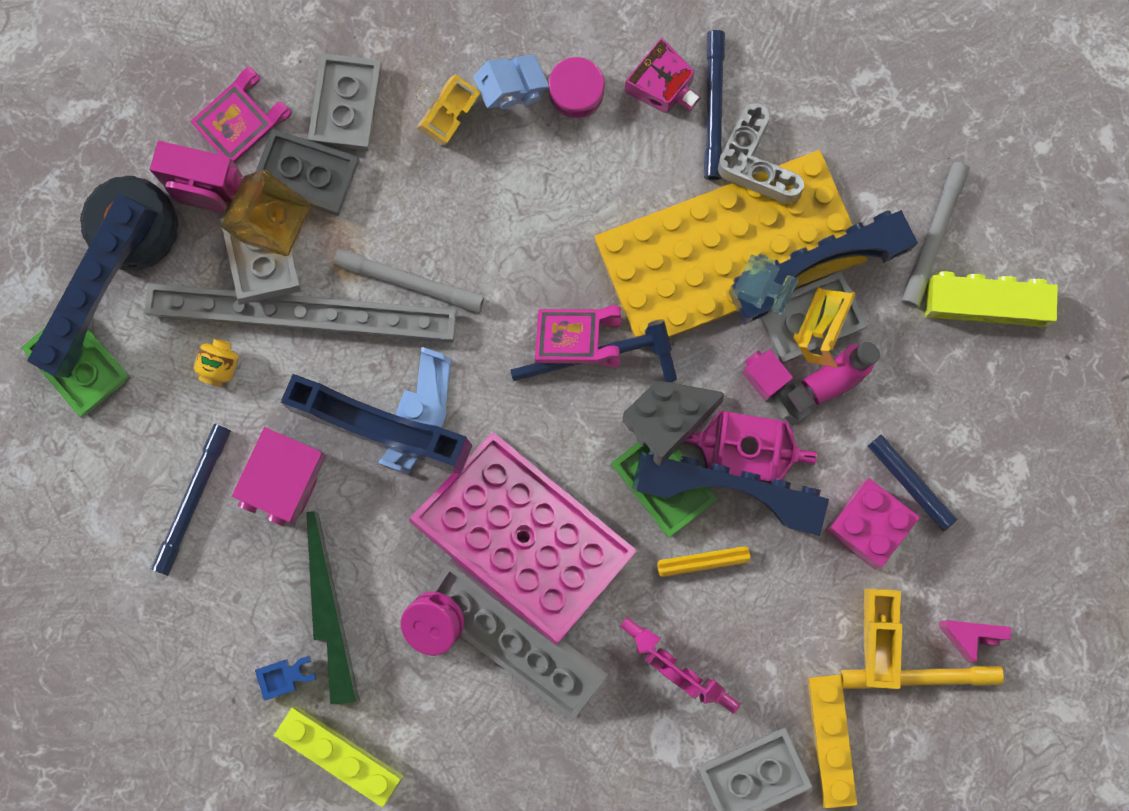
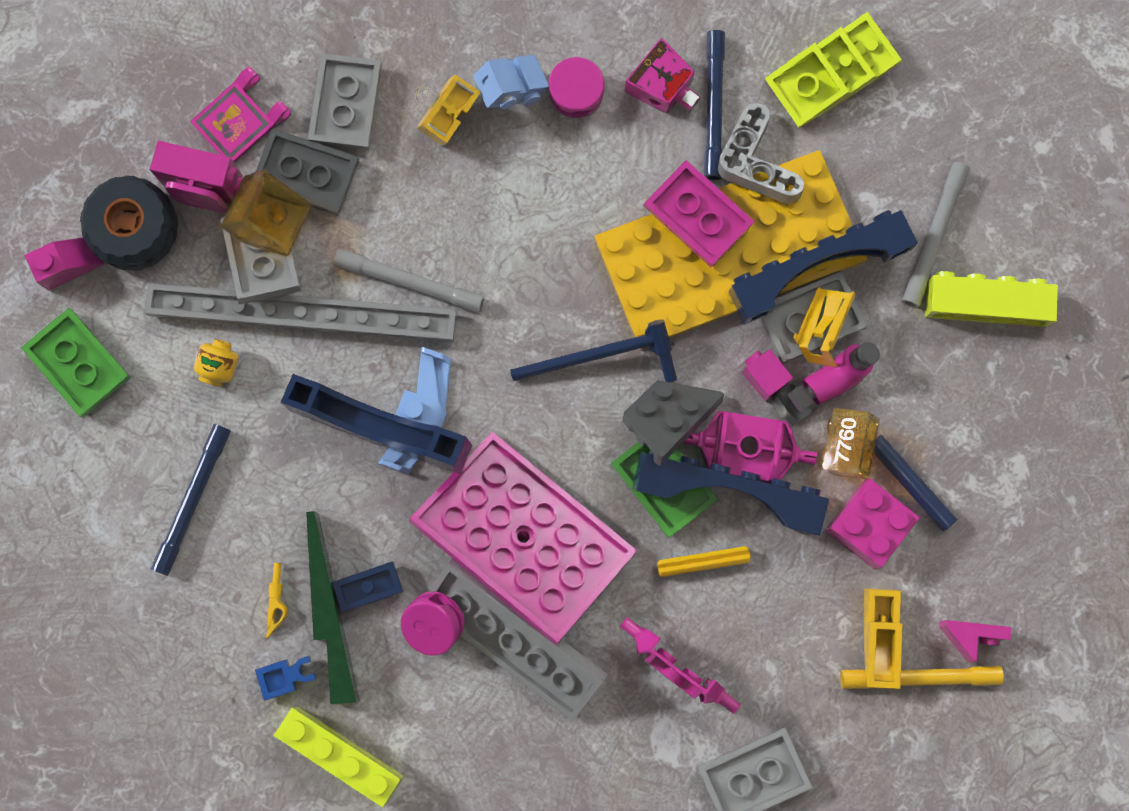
(61, 262): none -> dark pink slope
(65, 332): dark blue arch -> none
(275, 603): none -> yellow hand
(278, 477): dark pink brick -> none
(367, 587): none -> dark blue plate
(574, 336): dark pink flag -> none
(698, 213): none -> dark pink plate
(758, 283): clear light blue brick -> none
(832, 741): yellow plate -> none
(833, 70): none -> neon yellow slope
(850, 443): none -> clear yellow brick

